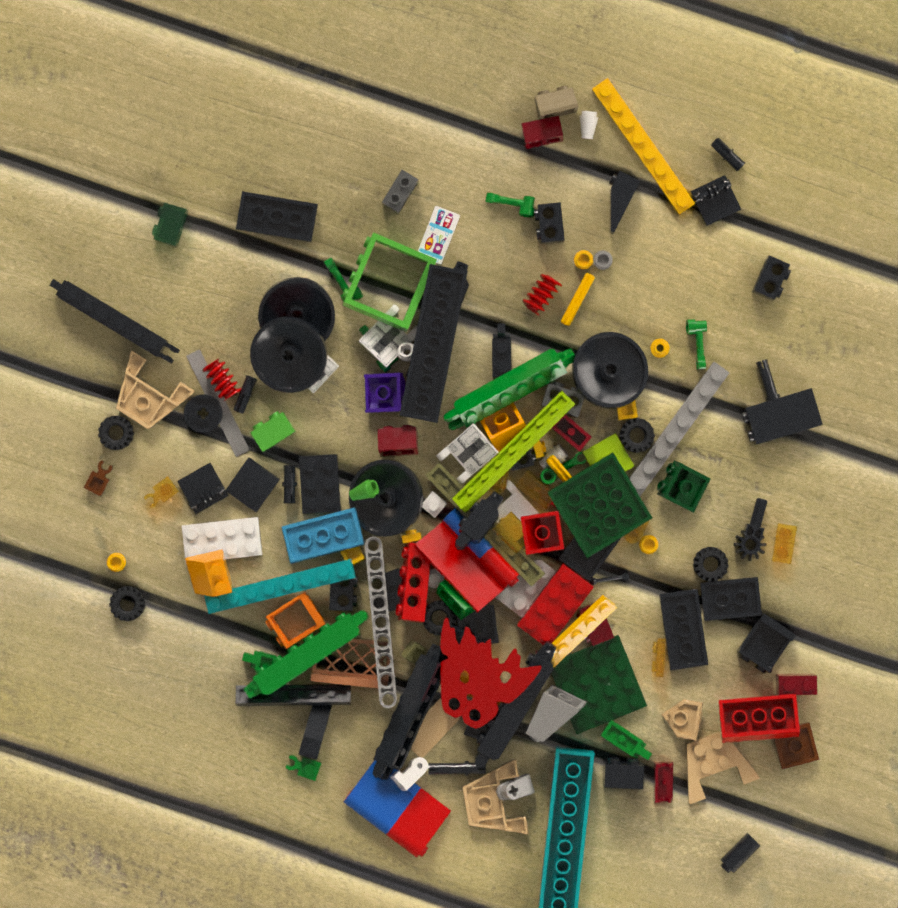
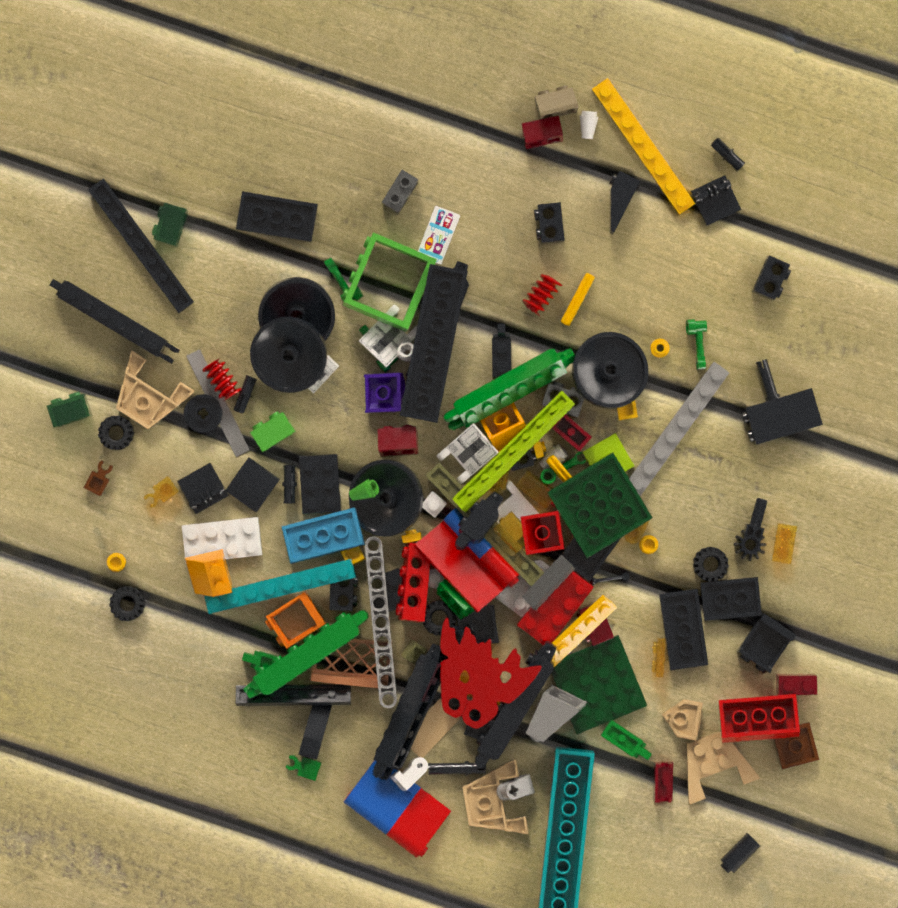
(69, 410): none -> clear green brick
(141, 246): none -> black plate
(526, 205): green brick -> none
(548, 582): none -> dark grey tile
(583, 259): yellow plate -> none
(602, 260): light grey plate -> none
(623, 774): black brick -> none
(648, 432): black tyre -> none
(683, 485): dark green plate -> none

